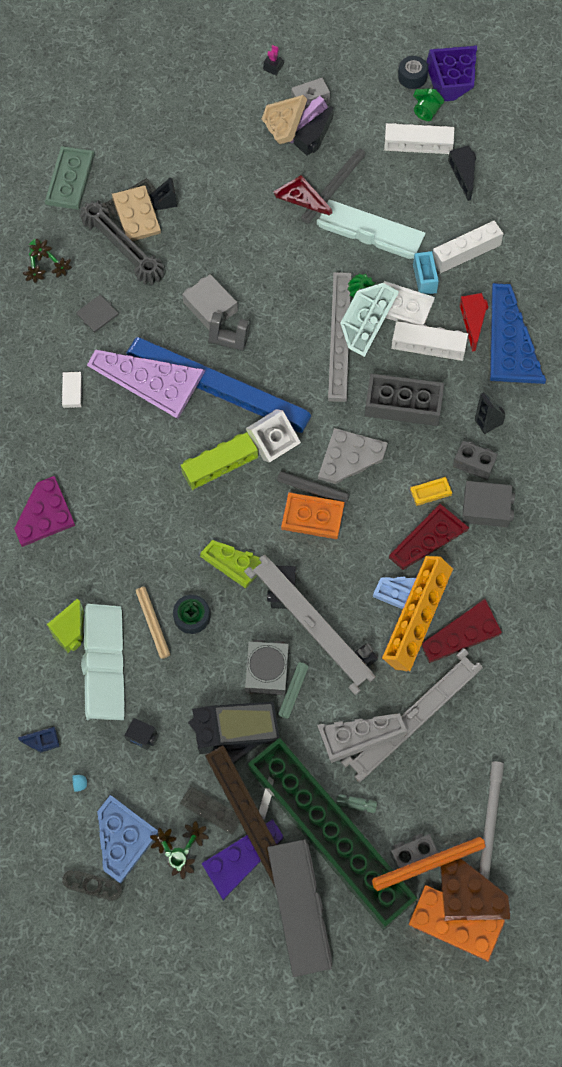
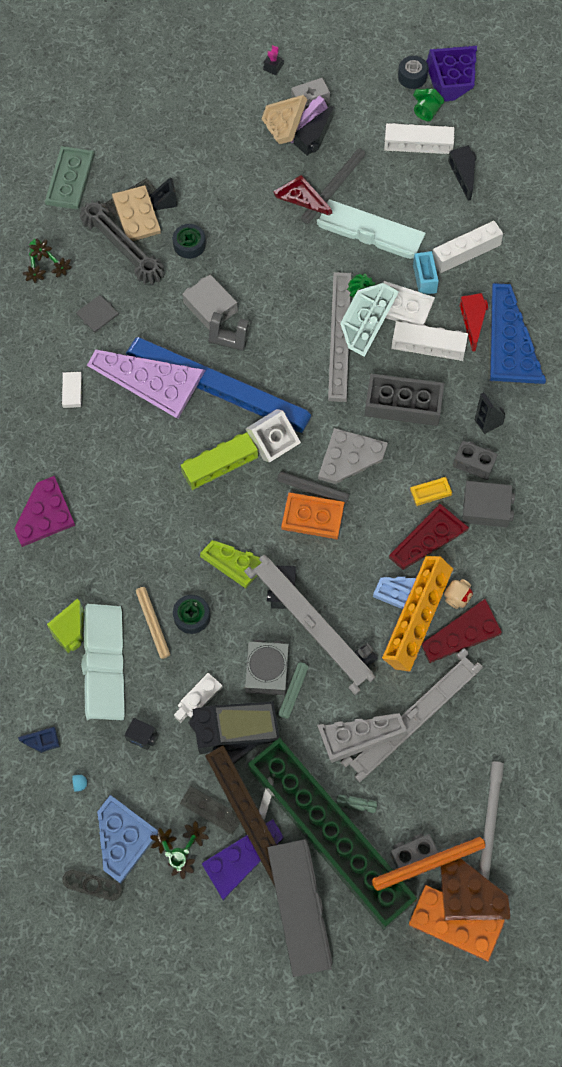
(182, 241): none -> black wheel
(198, 697): none -> white hinge
(458, 593): none -> tan head

